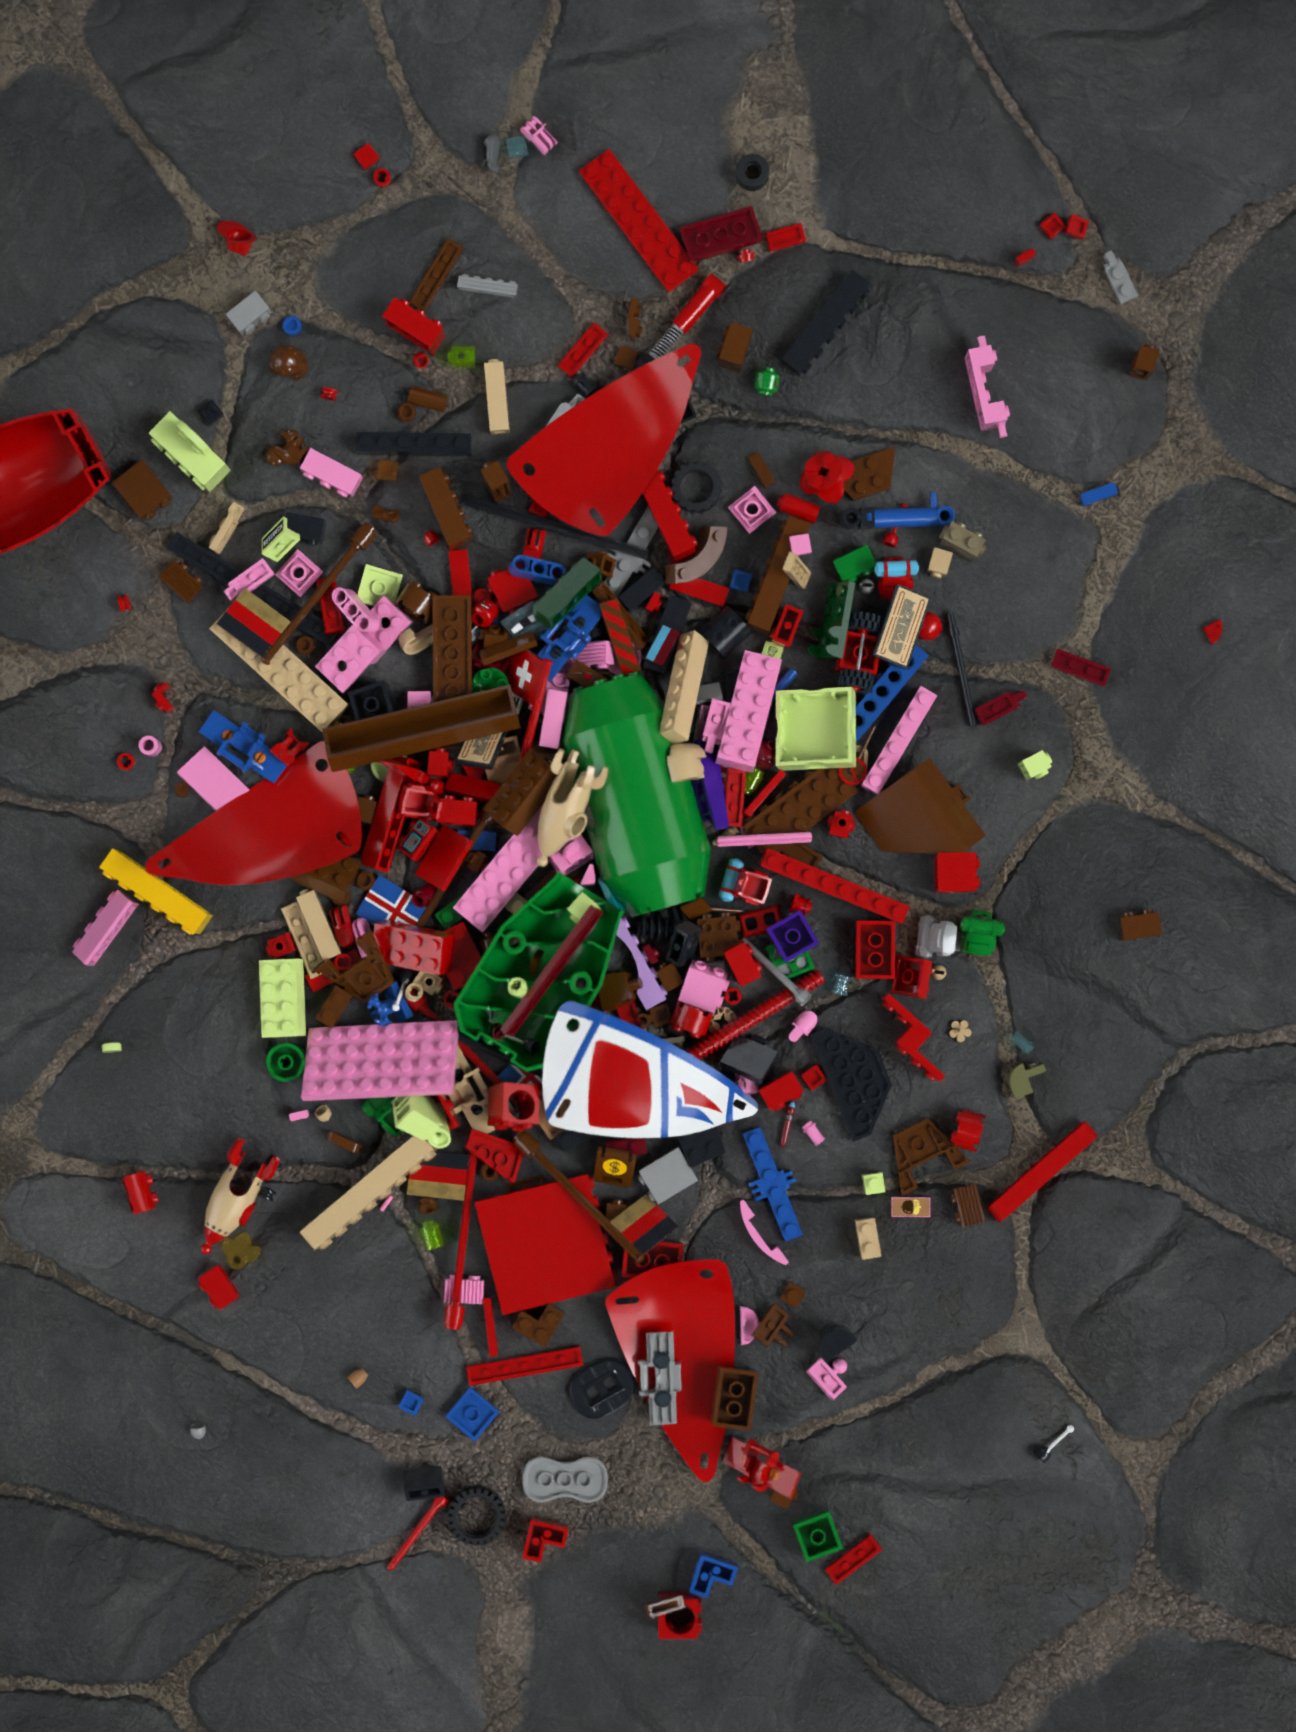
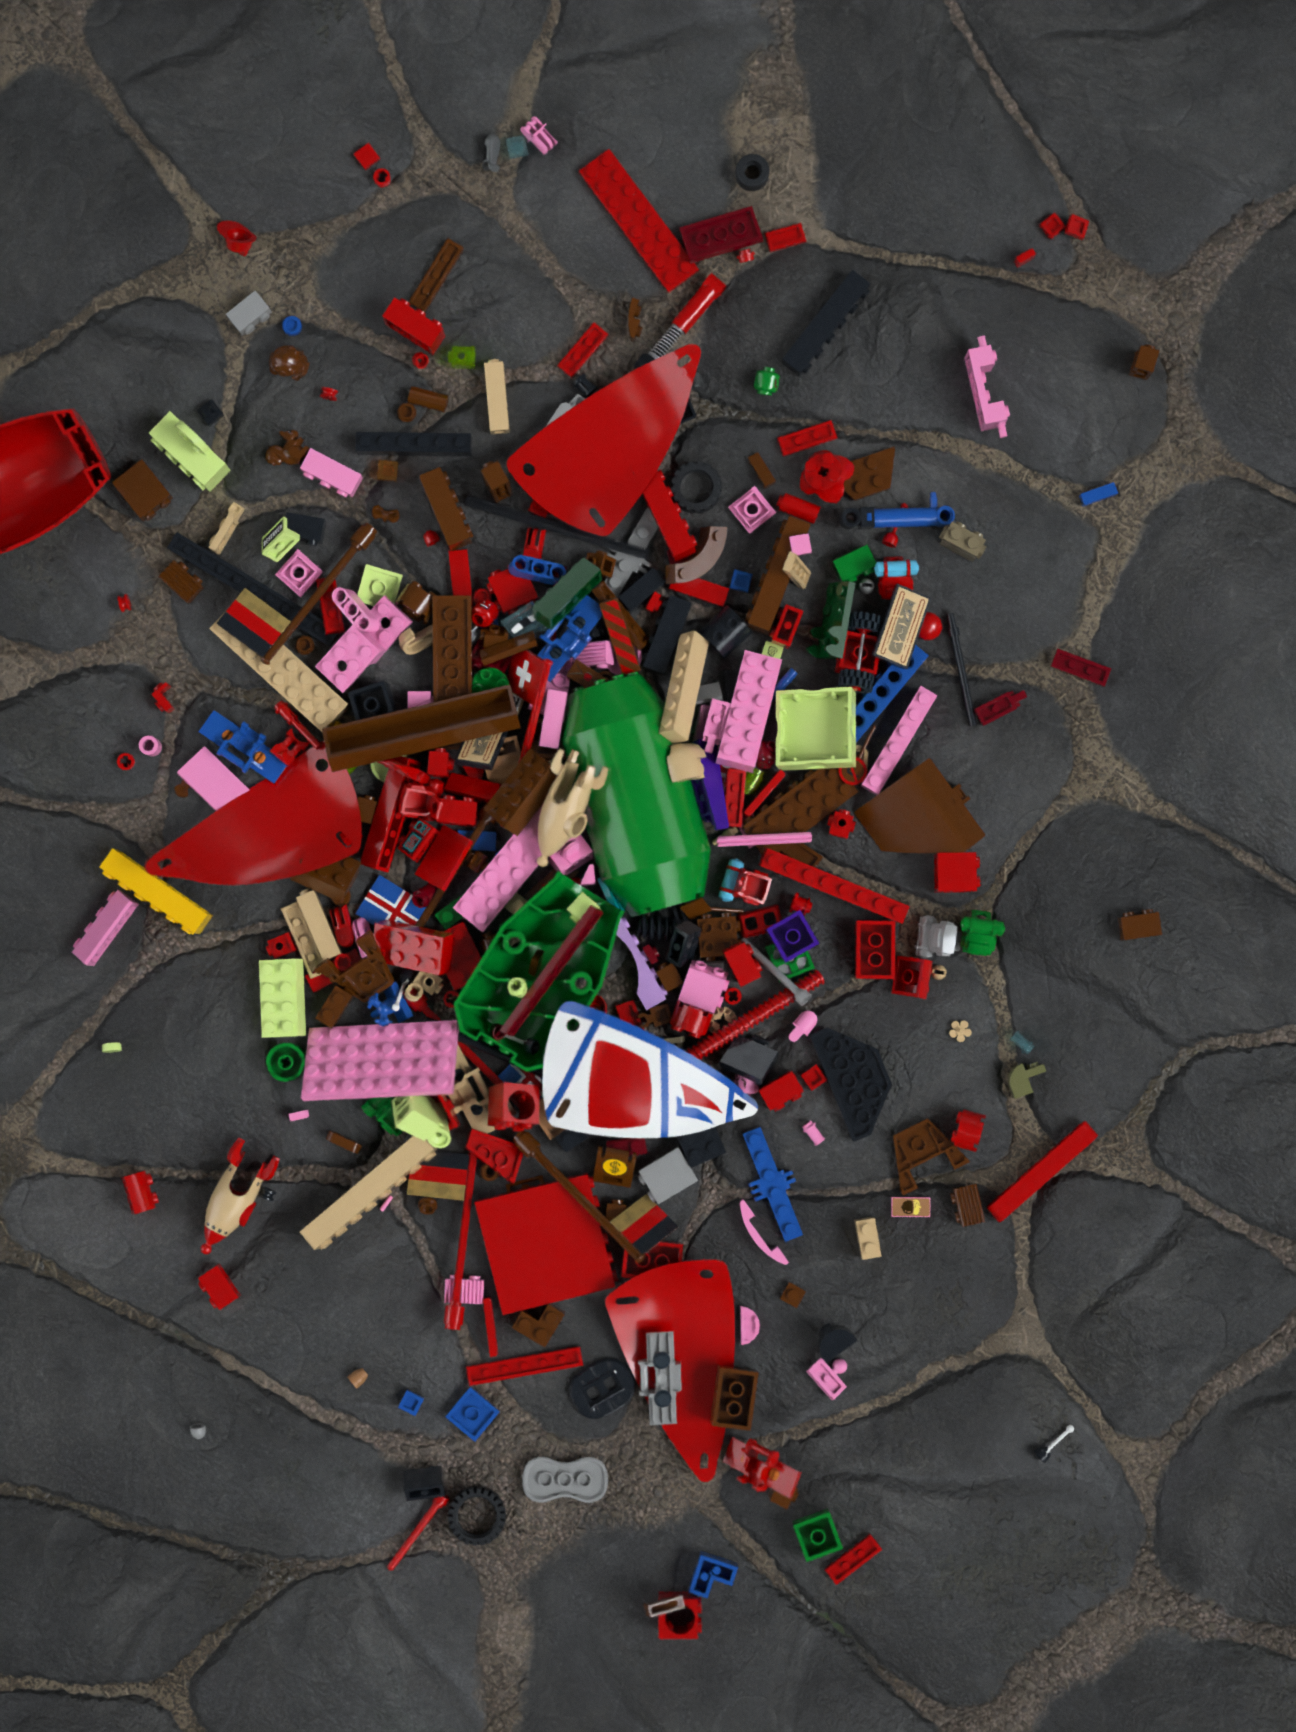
(240, 1247): clear yellow plate -> none
(249, 579): bright pink hinge -> none
(292, 719): none -> red pin
(323, 1113): tan hinge -> none
(365, 880): reddish brown plate -> none
(431, 1235): clear neon green brick -> none
(487, 286): light grey piece -> none
(543, 1532): red brick -> none
(618, 990): reddish brown torso -> none
(626, 358): reddish brown tile -> none
(662, 645): slope -> none
(736, 343): reddish brown brick -> none
(770, 1326): reddish brown hinge -> none
(787, 1124): dark red piece -> none
(807, 438): none -> red tile
(841, 984): clear light blue bush -> none
(873, 1183): yellowish green brick -> none
(912, 1038): red bracket -> none
(939, 563): tan brick -> none
(1035, 765): yellowish green brick -> none
(1119, 279): light grey hinge -> none
(1213, 631): red tile -> none

